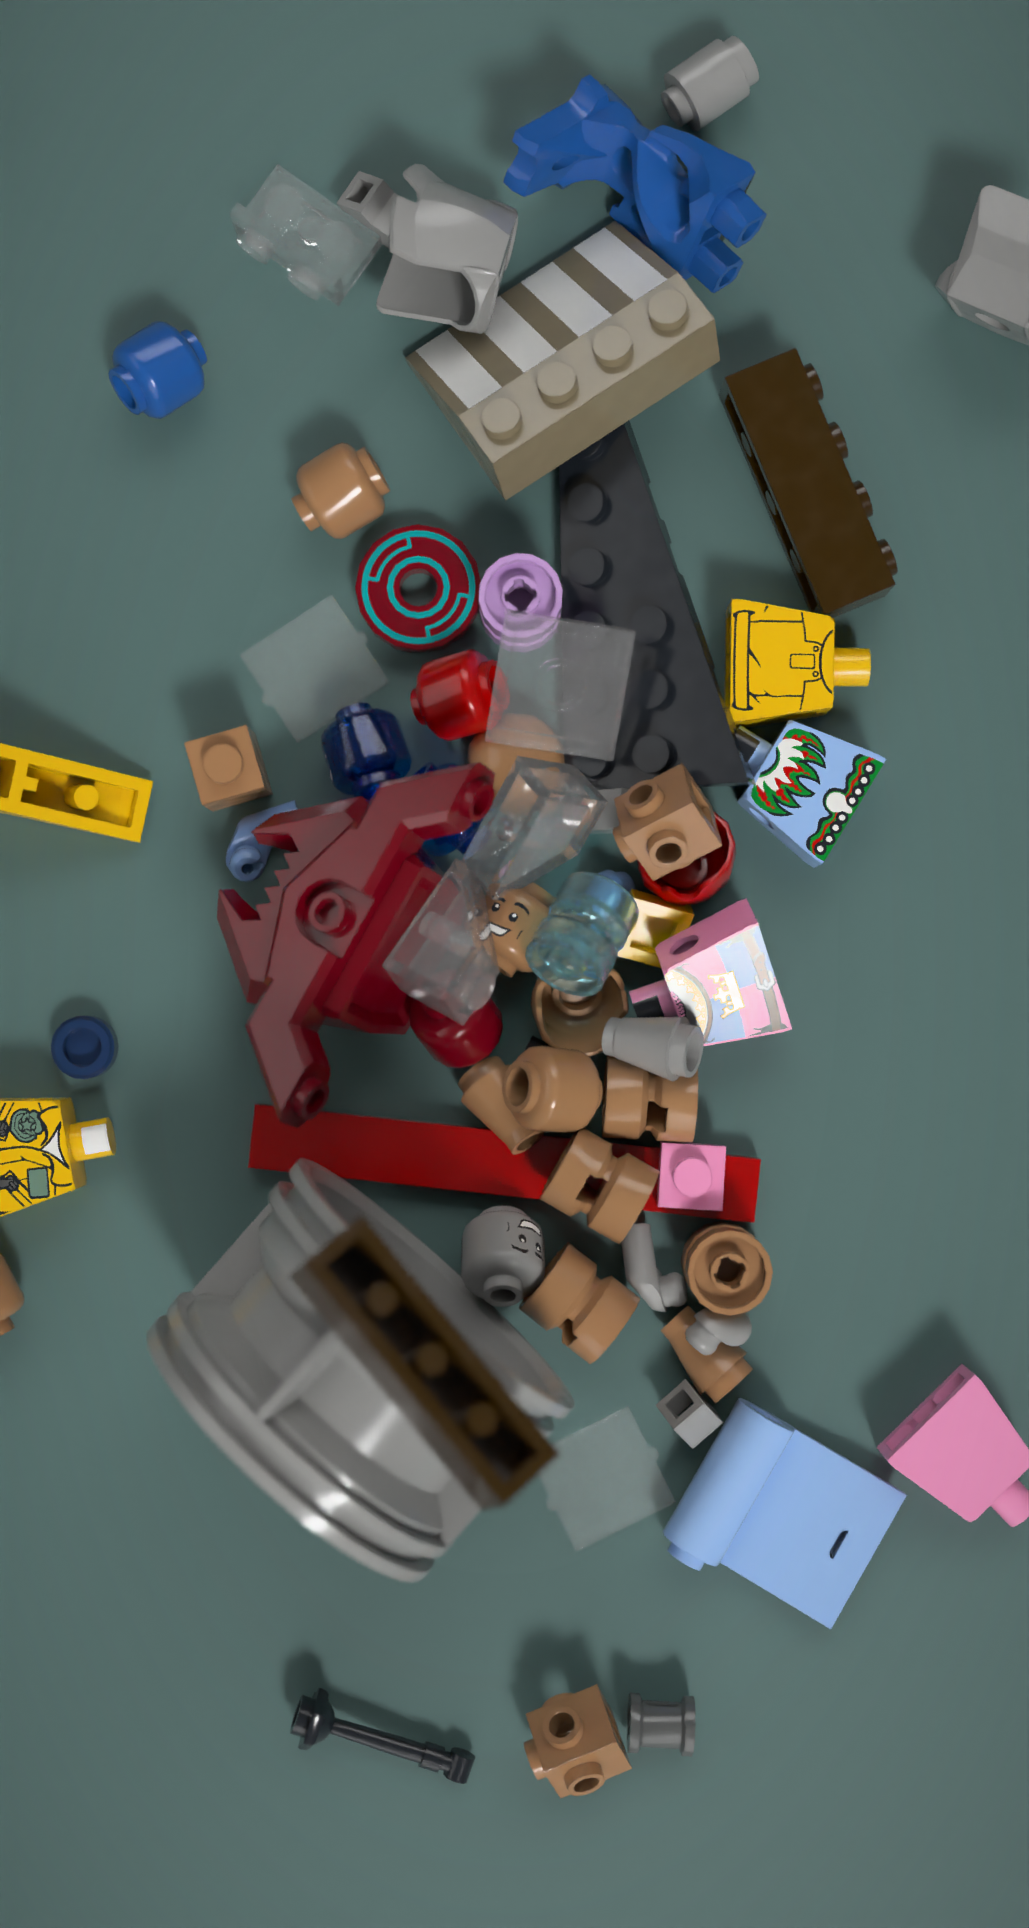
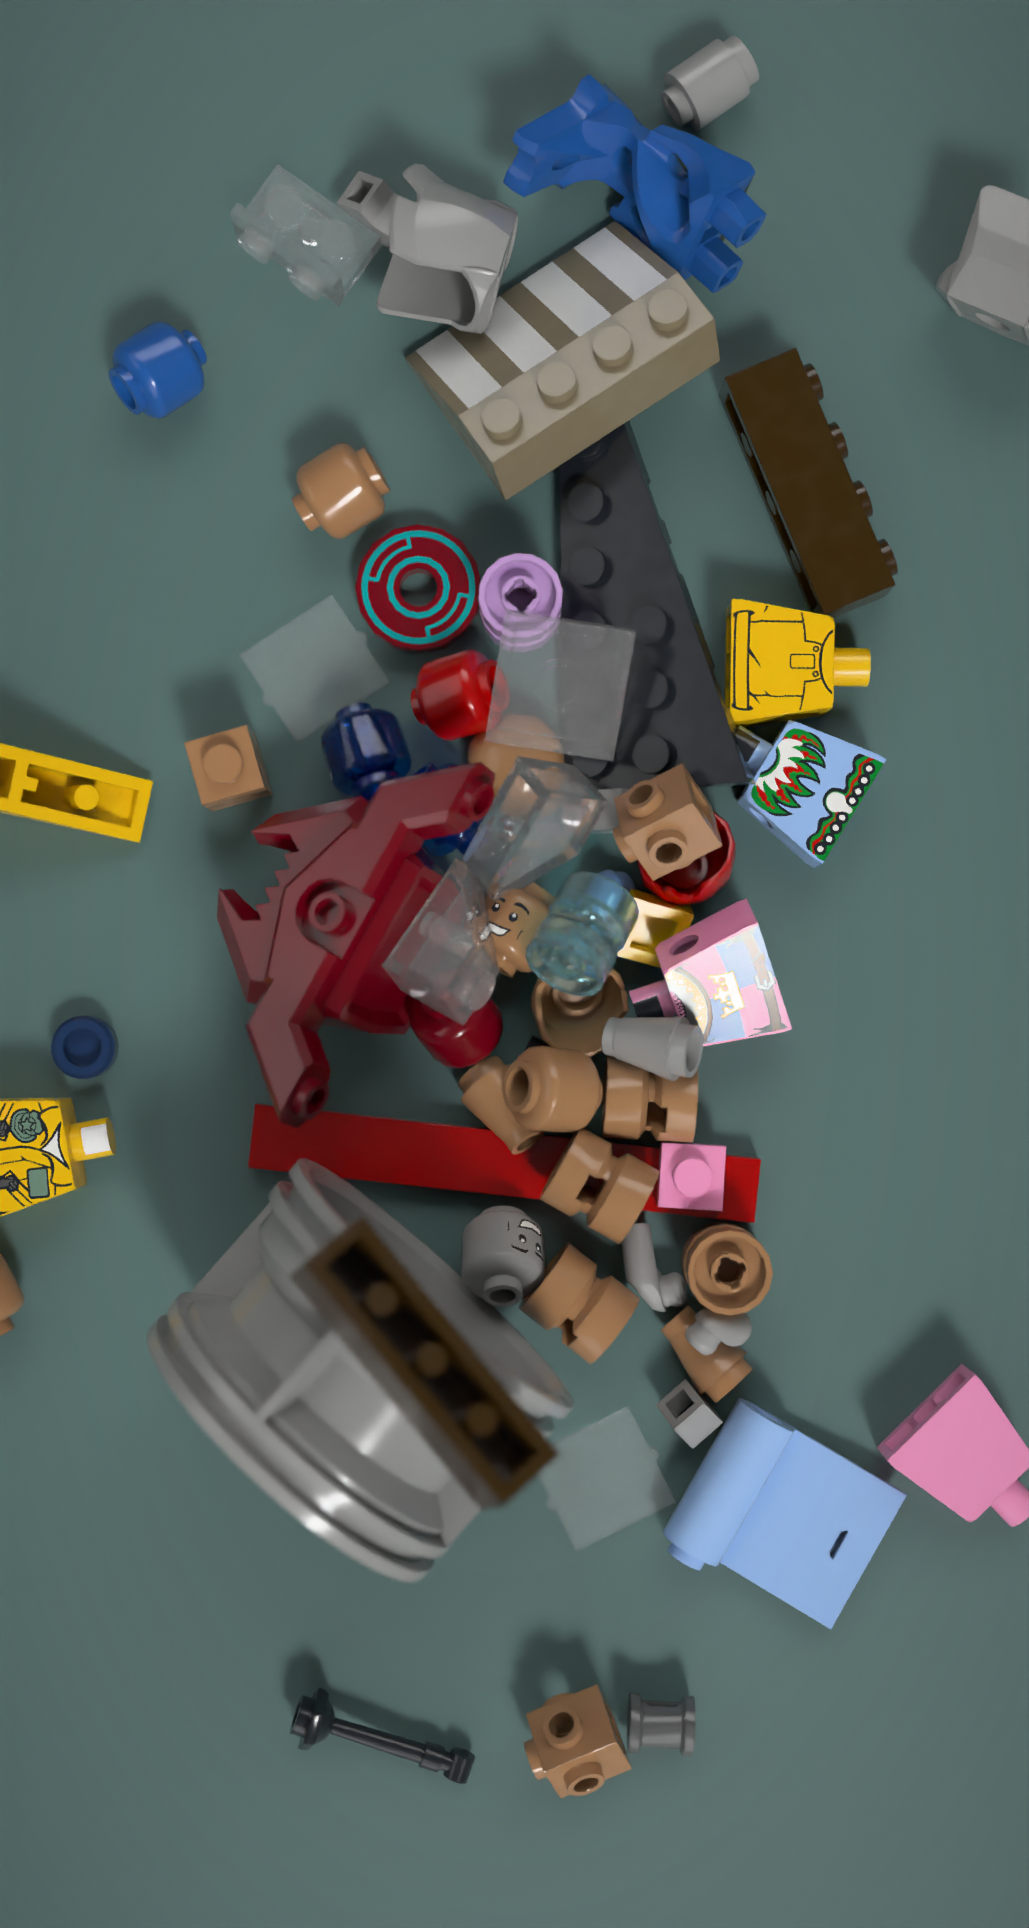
(244, 855): medium blue arm -> none

